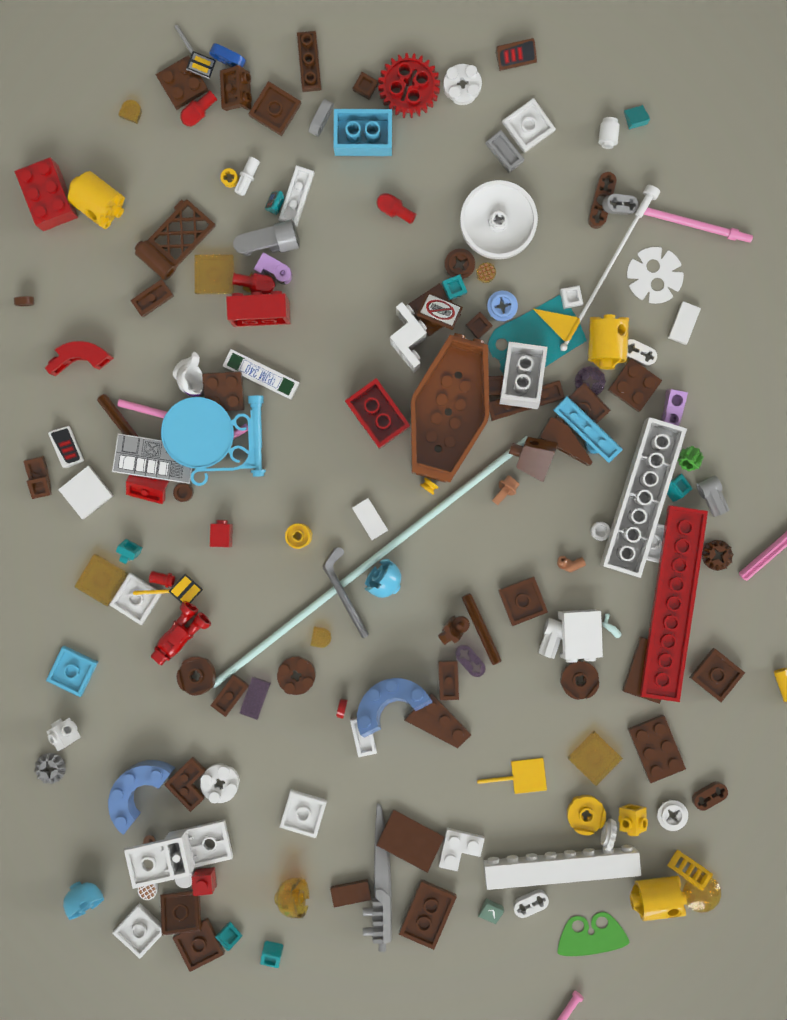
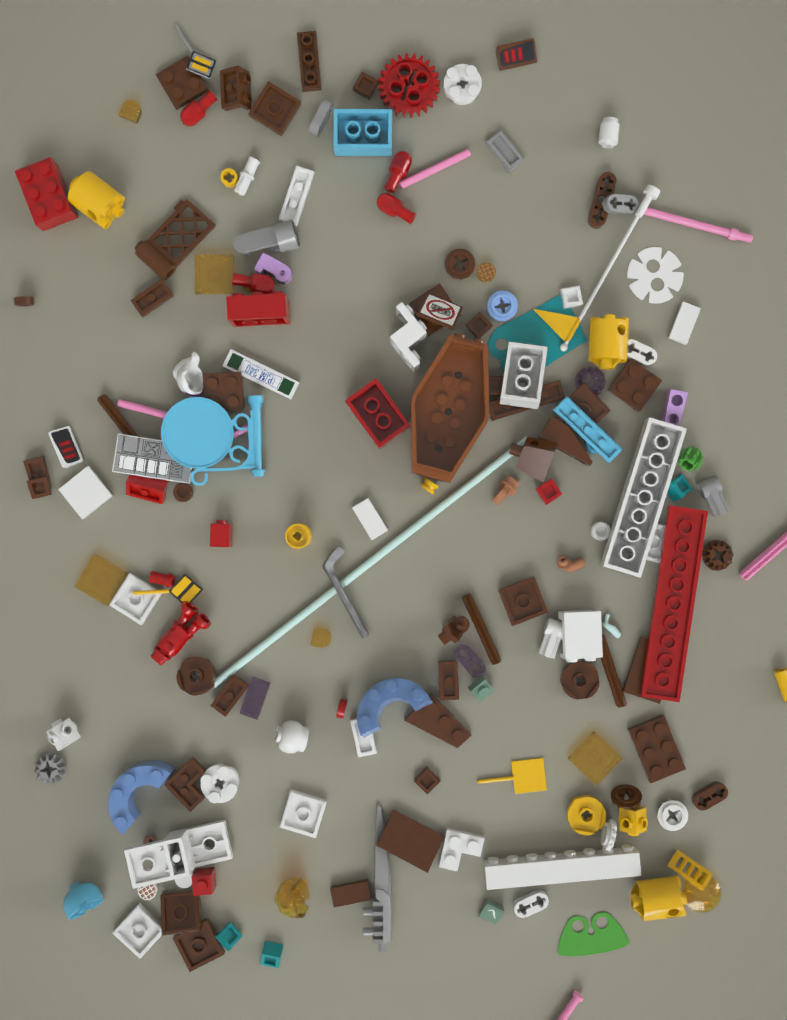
(72, 671): medium azure tile -> none
(77, 351): red arch -> none
(128, 551): teal tile -> none
(226, 56): blue beam -> none
(275, 202): teal slope -> none
(292, 737): none -> white piece
(305, 681): reddish brown plate -> none
(384, 580): medium azure cylinder -> none
(398, 170): none -> red arm
(427, 780): none -> reddish brown tile
(427, 914): reddish brown plate -> none
(435, 168): none -> bright pink bar
(454, 287): teal tile -> none
(481, 688): none -> sand green plate
(498, 219): white dish -> none
(528, 125): white tile -> none
(548, 491): none -> red plate
(612, 675): none -> reddish brown axle
(634, 796): none -> reddish brown gear
(636, 117): teal slope -> none
(717, 675): reddish brown plate -> none

